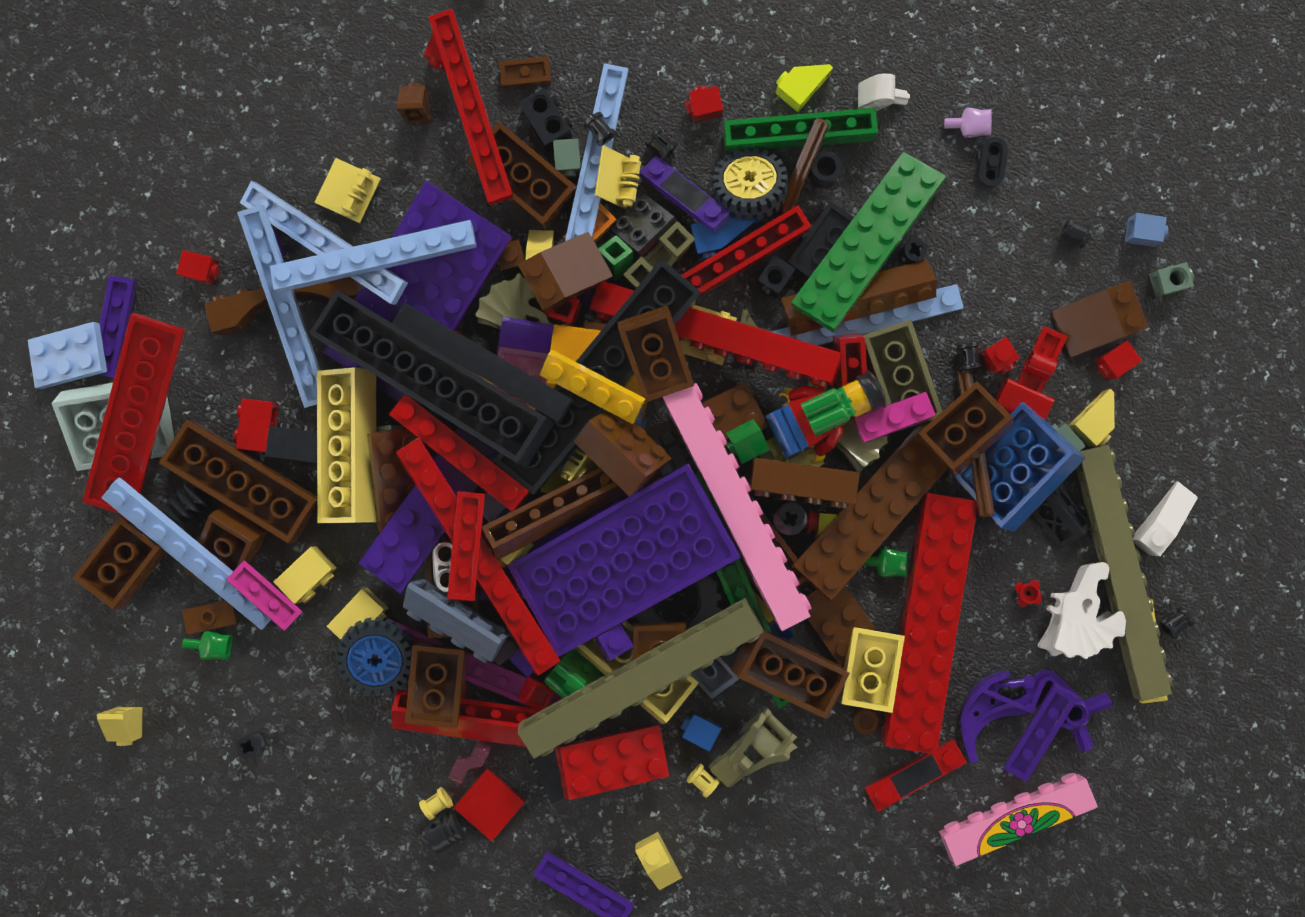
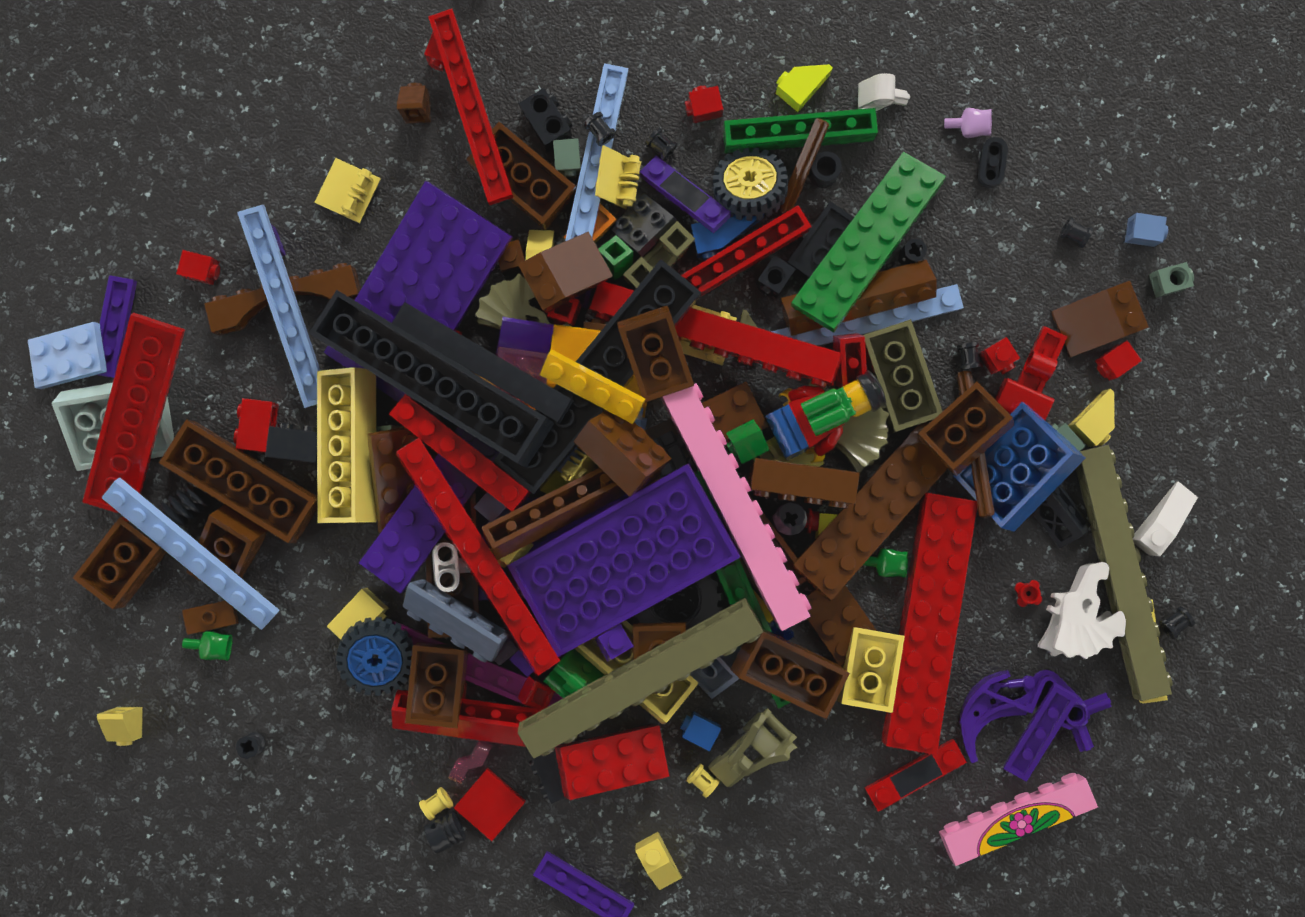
(264, 595): dark pink plate -> none
(306, 575): light yellow brick -> none
(319, 239): light blue plate -> none
(373, 256): light blue plate -> none
(465, 546): red plate -> none
(525, 72): reddish brown plate -> none
(865, 721): reddish brown tile -> none
(894, 417): dark pink plate -> none

